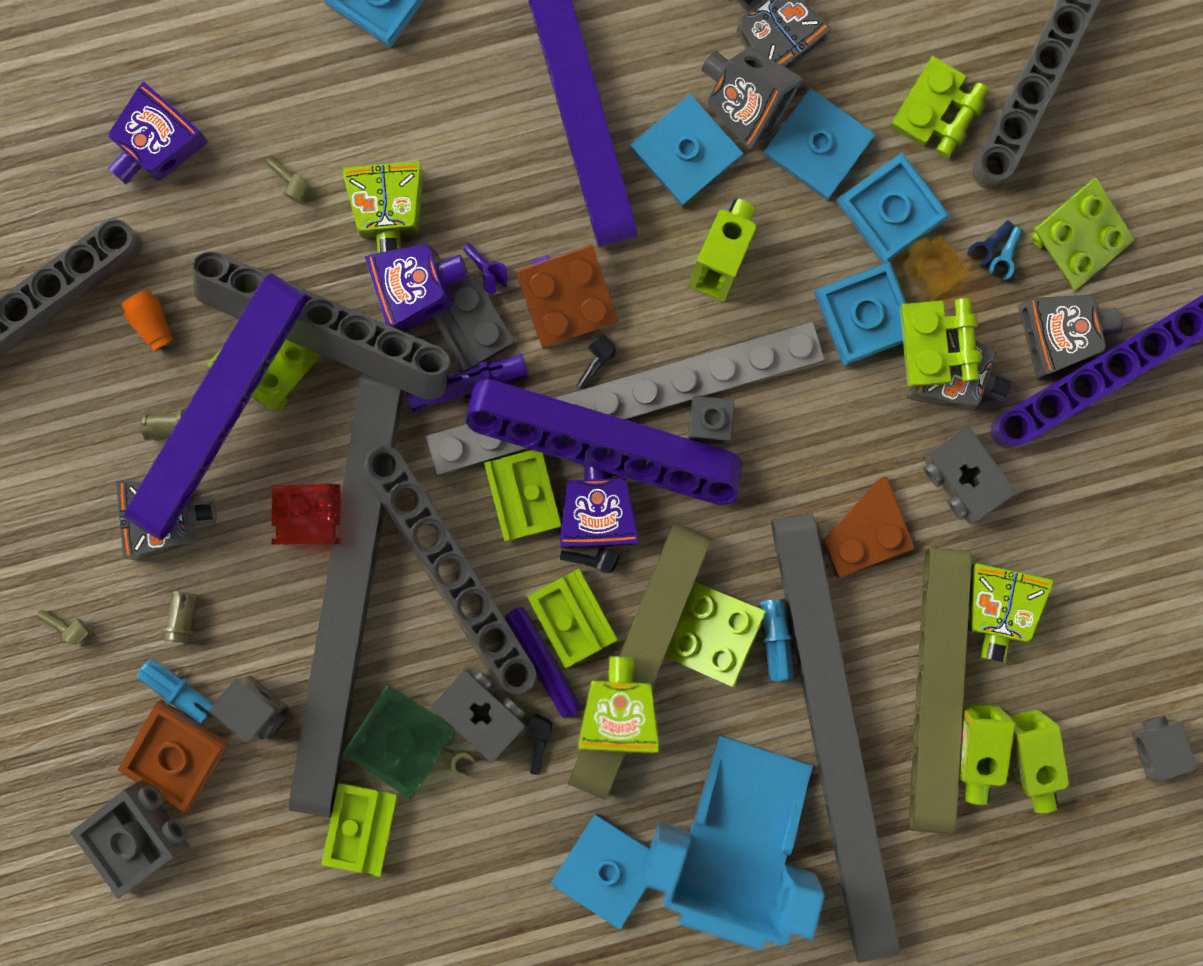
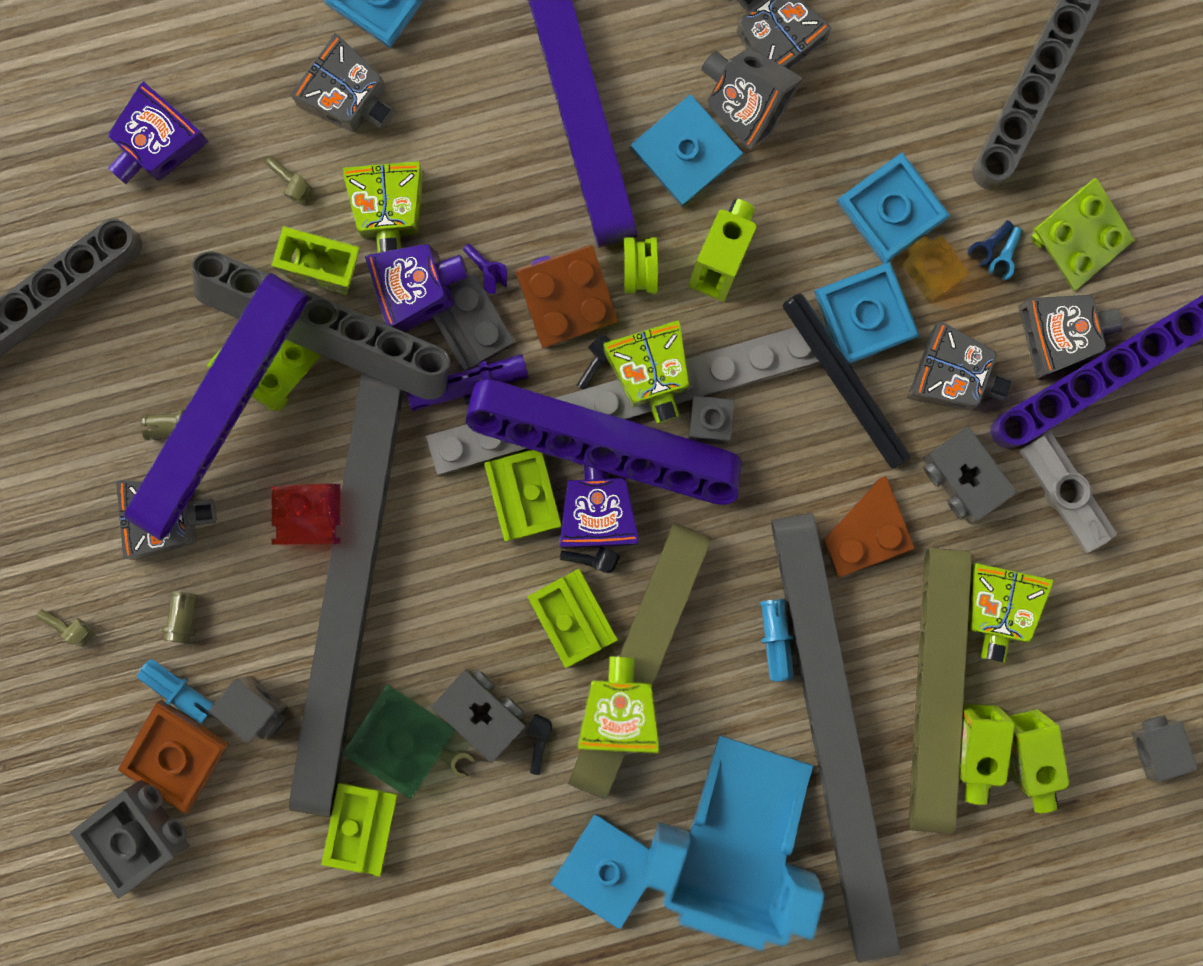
(148, 319): orange cone -> none
(318, 260): none -> lime torso
(343, 88): none -> dark grey torso
(466, 581): dark grey beam -> none
(543, 662): dark purple axle -> none
(640, 265): none -> lime wheel
(651, 368): none -> lime torso
(715, 634): lime hinge -> none
(818, 144): dark azure plate -> none
(846, 380): none -> black axle
(927, 347): lime plate -> none
(929, 100): lime plate -> none
(1081, 515): none -> light grey piece

